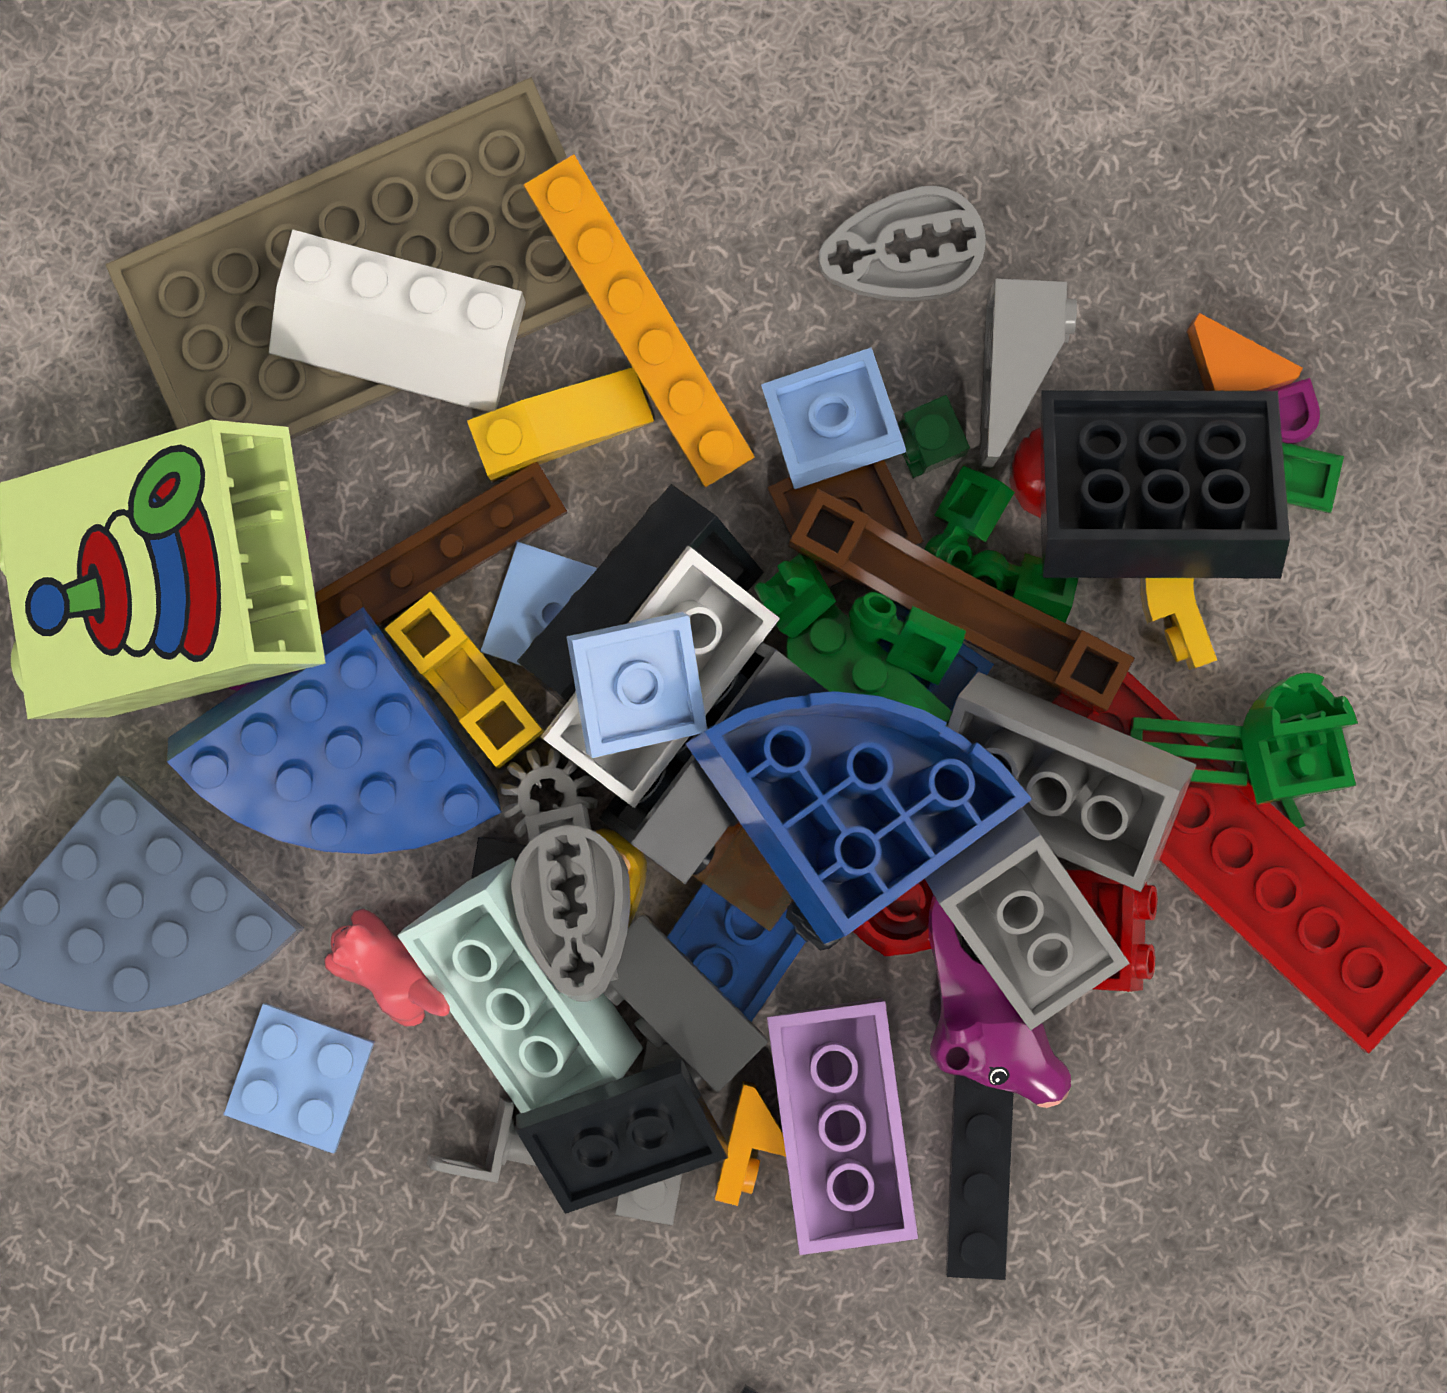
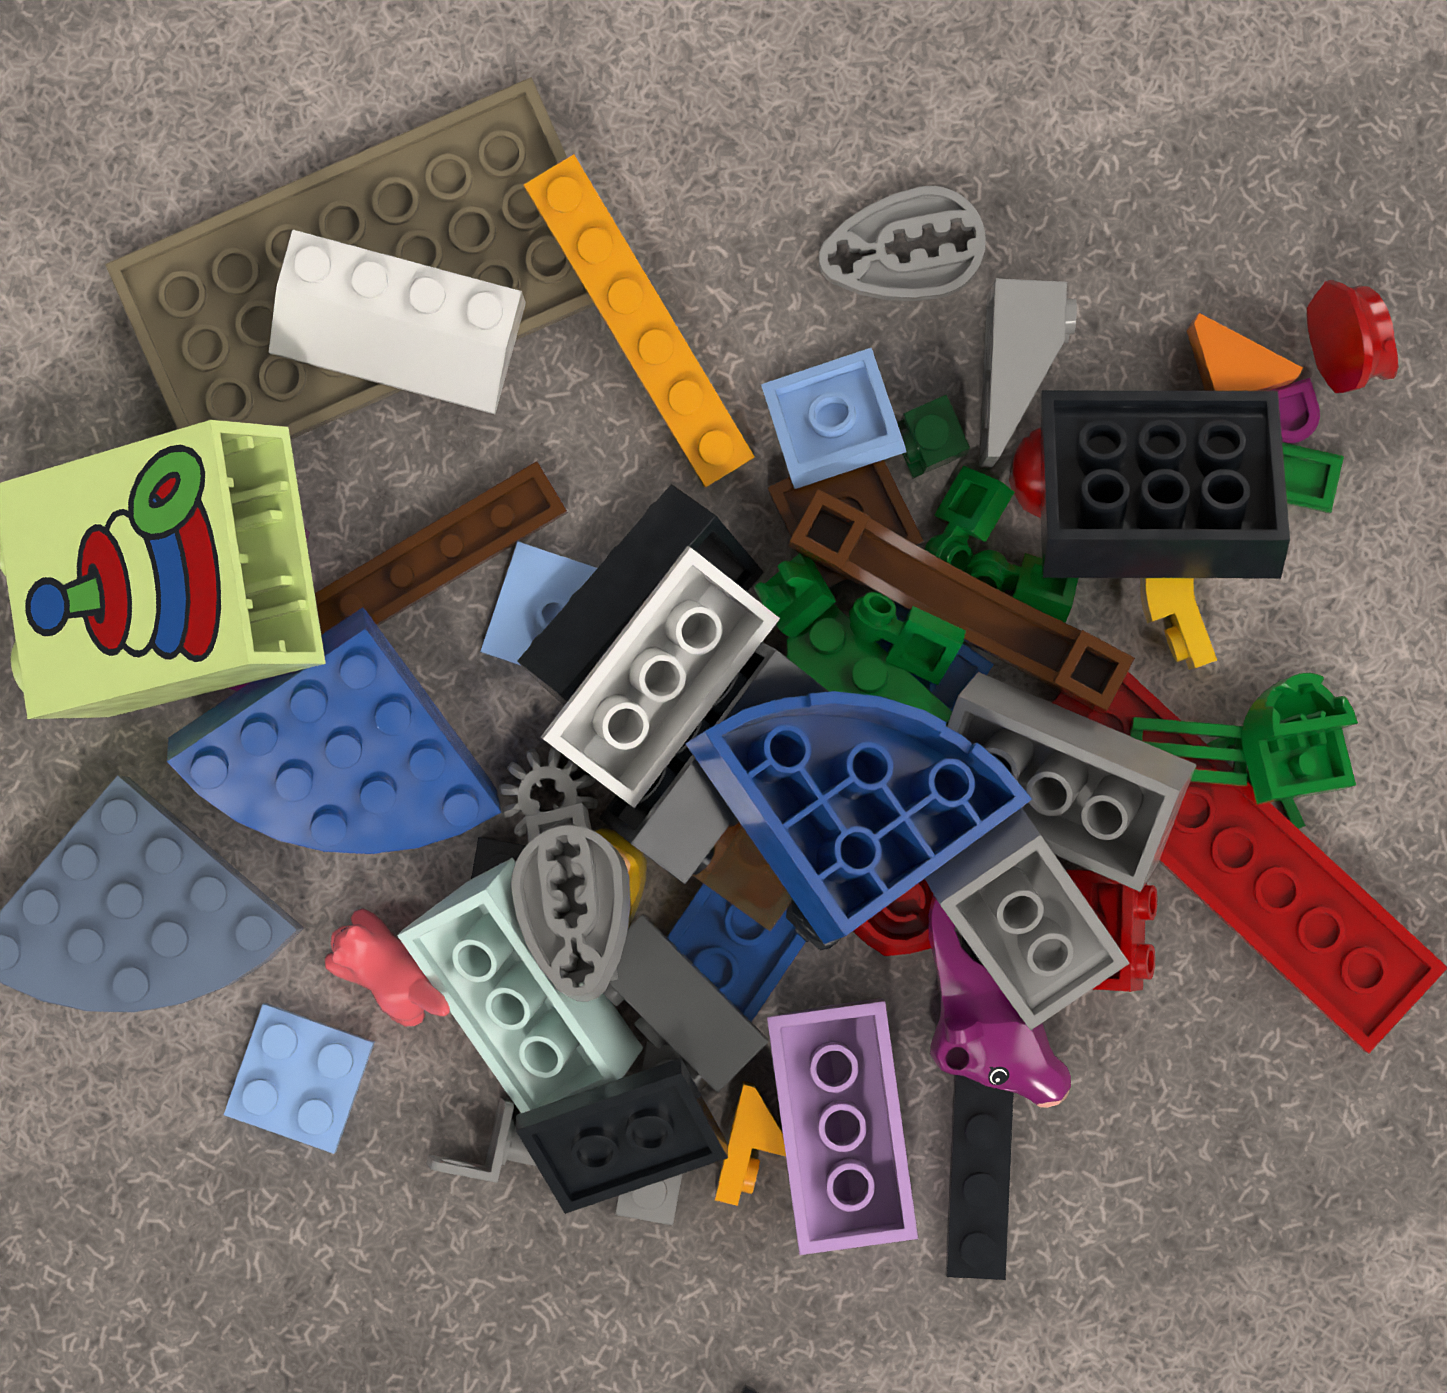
(465, 680): yellow arch -> none
(559, 422): yellow slope -> none
(637, 684): light blue plate -> none
(1351, 336): none -> red hat

